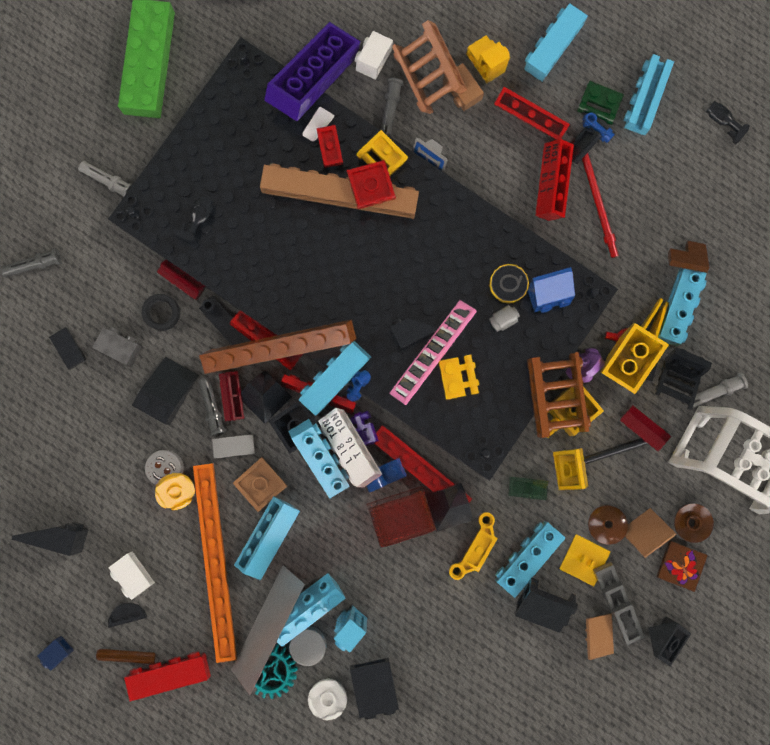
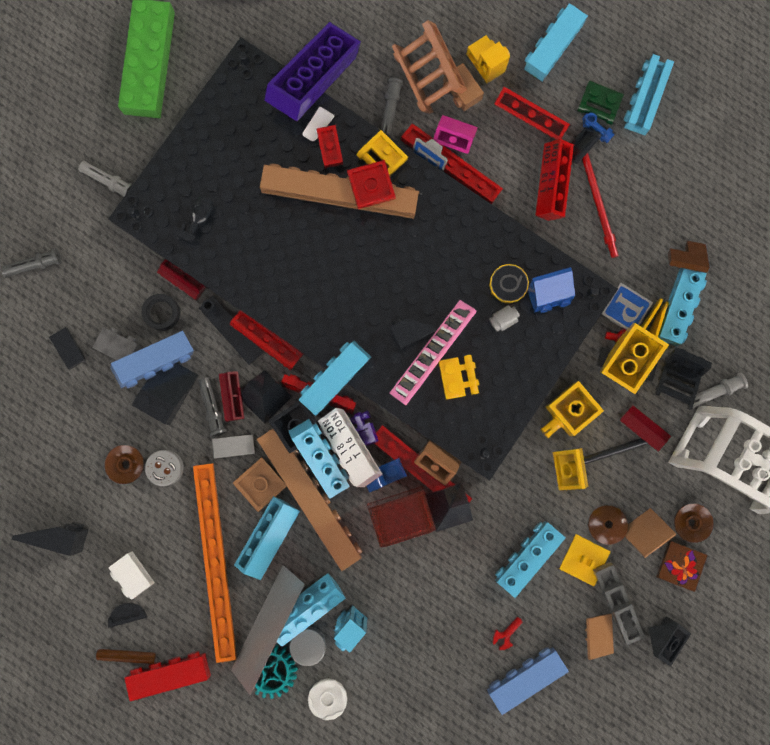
(55, 653): dark blue brick -> none
(114, 464): none -> reddish brown dish
(151, 360): none -> medium blue brick
(174, 491): yellow tile -> none
(278, 346): dark orange brick -> none
(311, 501): none -> medium nougat brick
(359, 379): blue bar -> none
(373, 55): white brick -> none
(374, 688): black brick -> none
(437, 462): none -> medium nougat brick
(455, 134): none -> dark pink brick
(458, 168): none -> red plate
(478, 550): yellow plate -> none
(507, 633): none -> red bar
(527, 680): none -> medium blue brick
(528, 488): clear green slope -> none
(540, 387): dark orange fence -> none
(544, 607): black panel -> none
(592, 363): medium lavender plate -> none
(627, 307): none -> piece
(723, 116): black piece -> none

